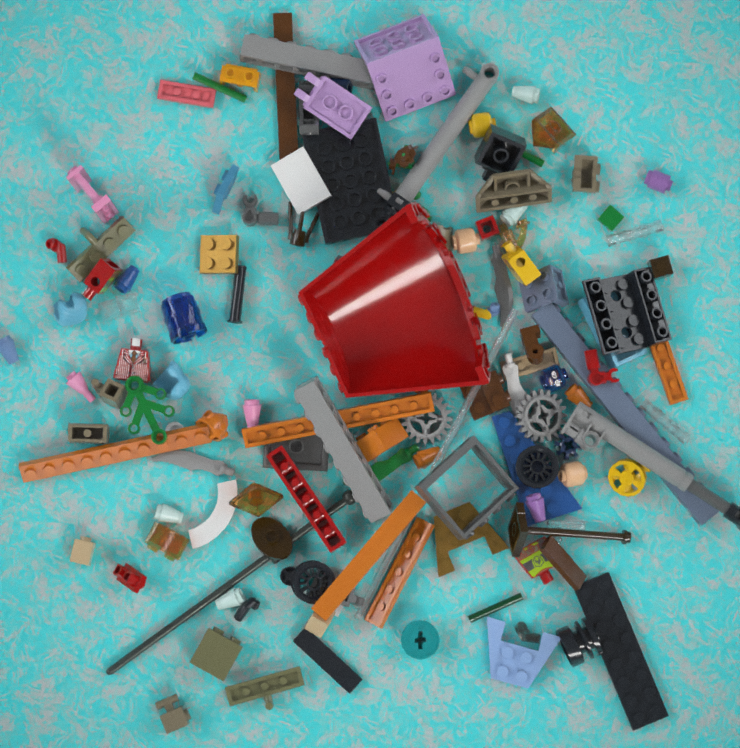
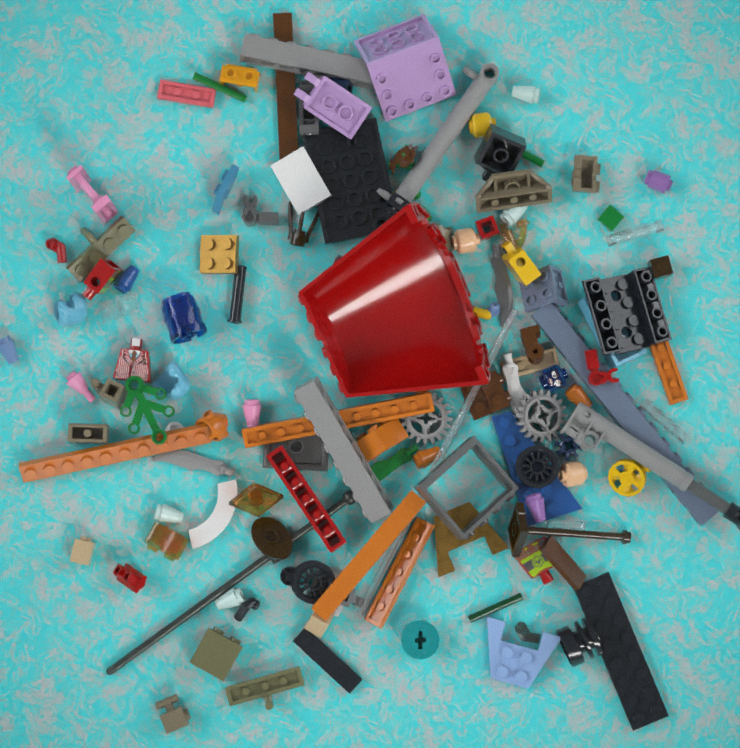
(551, 131): clear orange slope -> none

